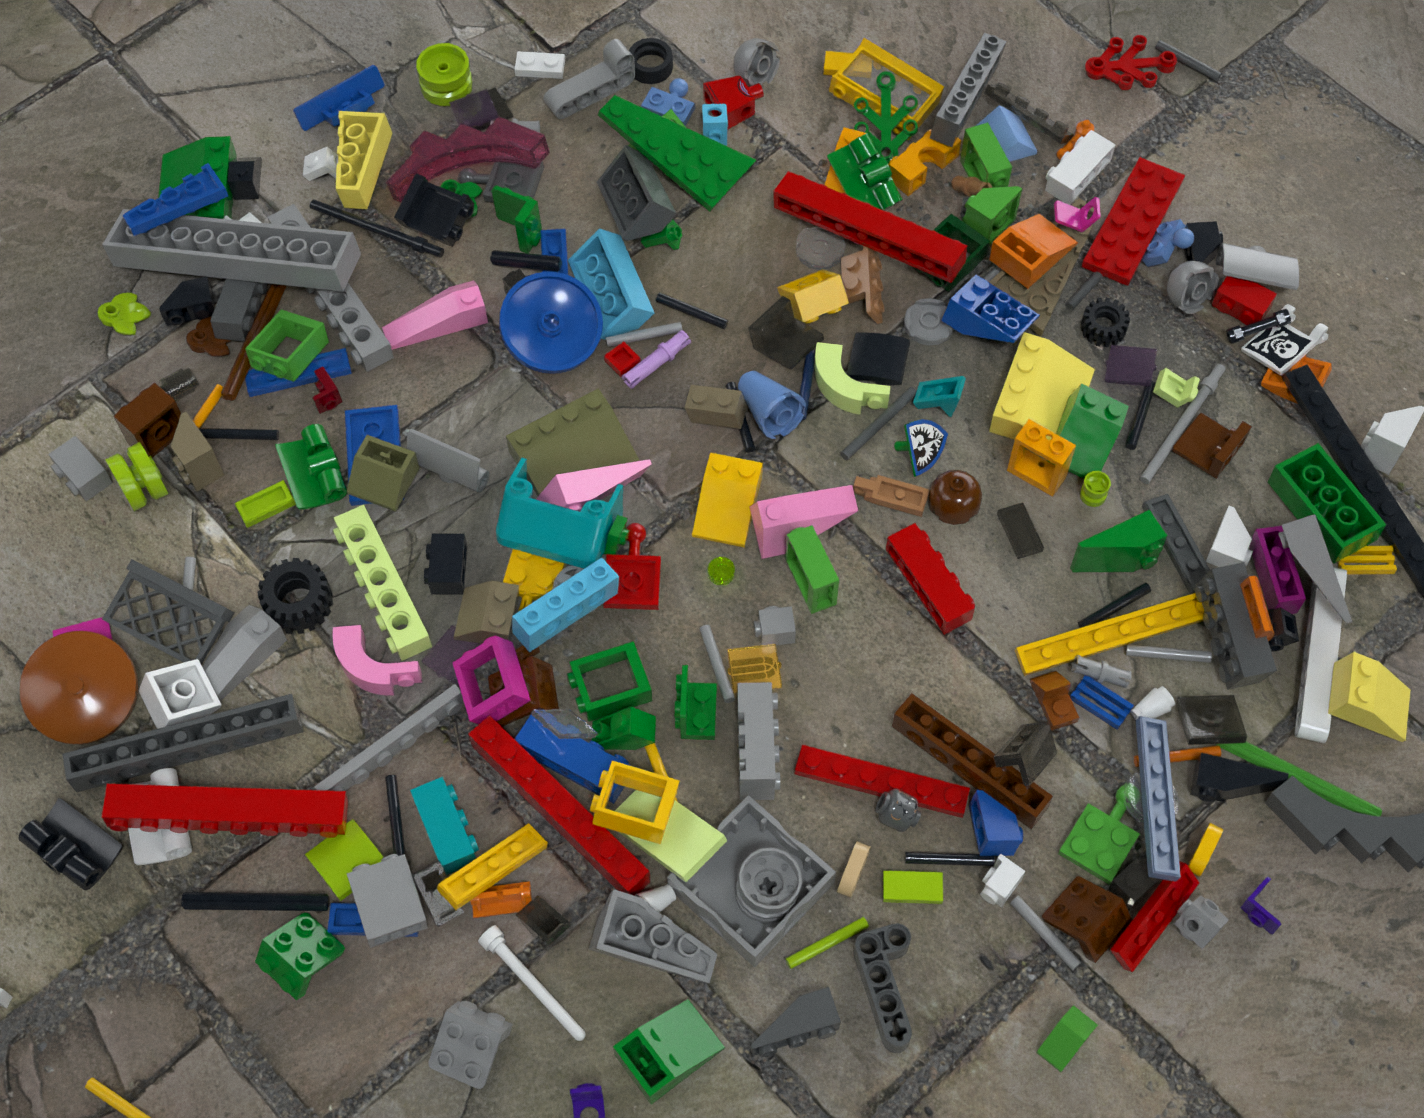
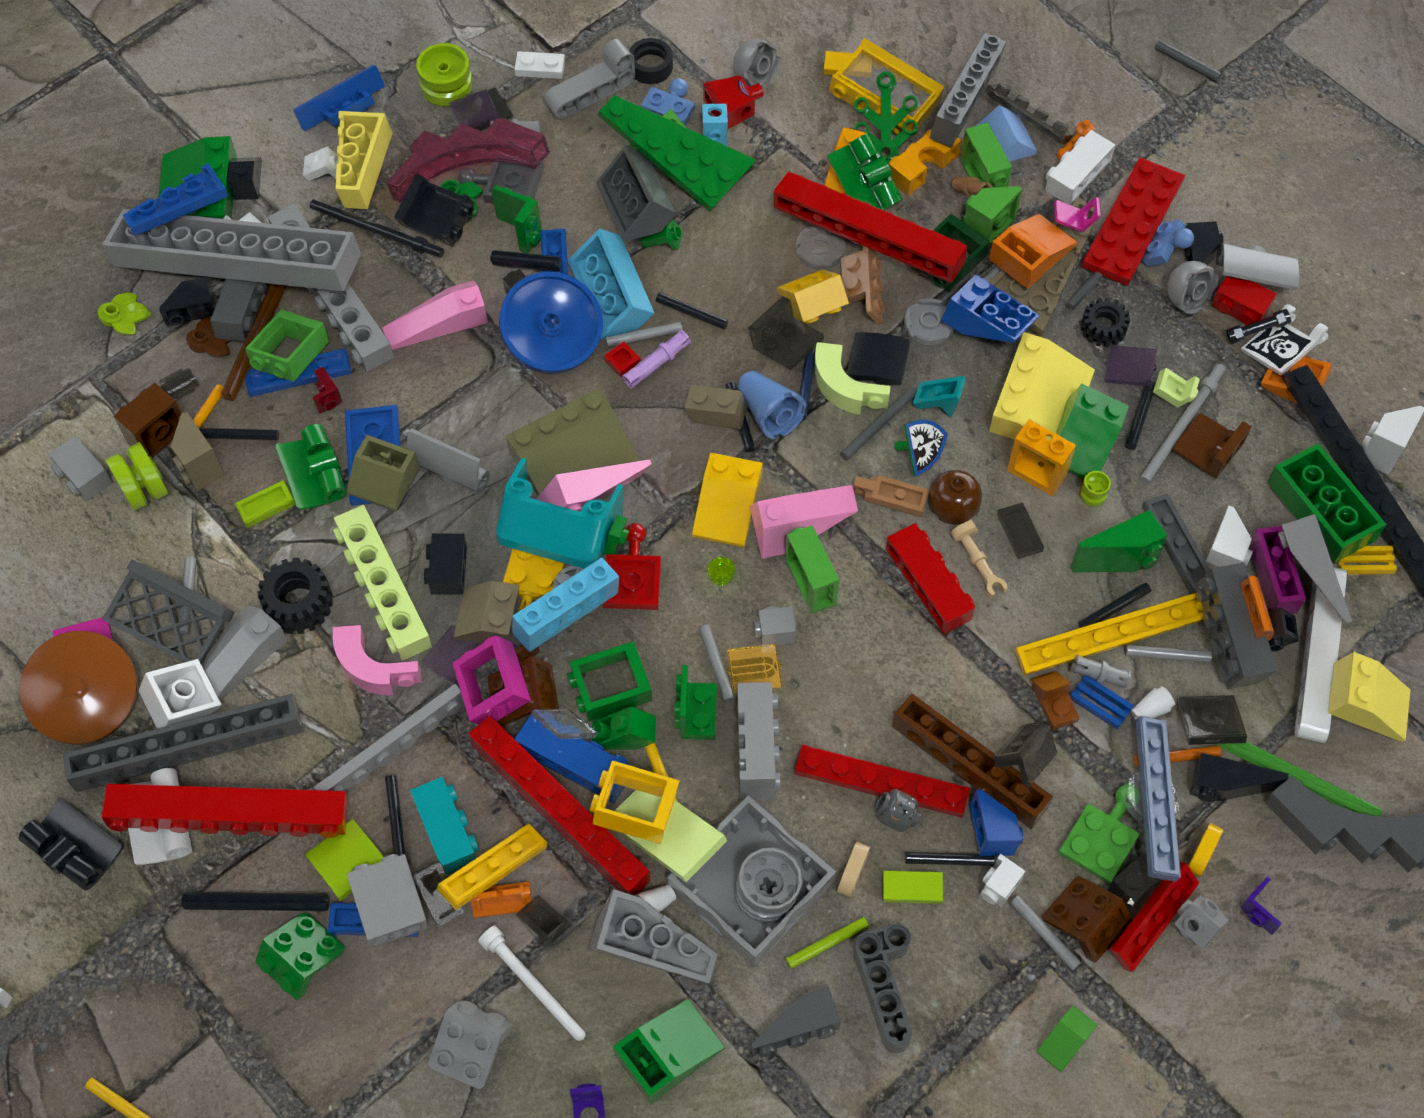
(964, 534): none -> tan piece
(1102, 66): red plant -> none

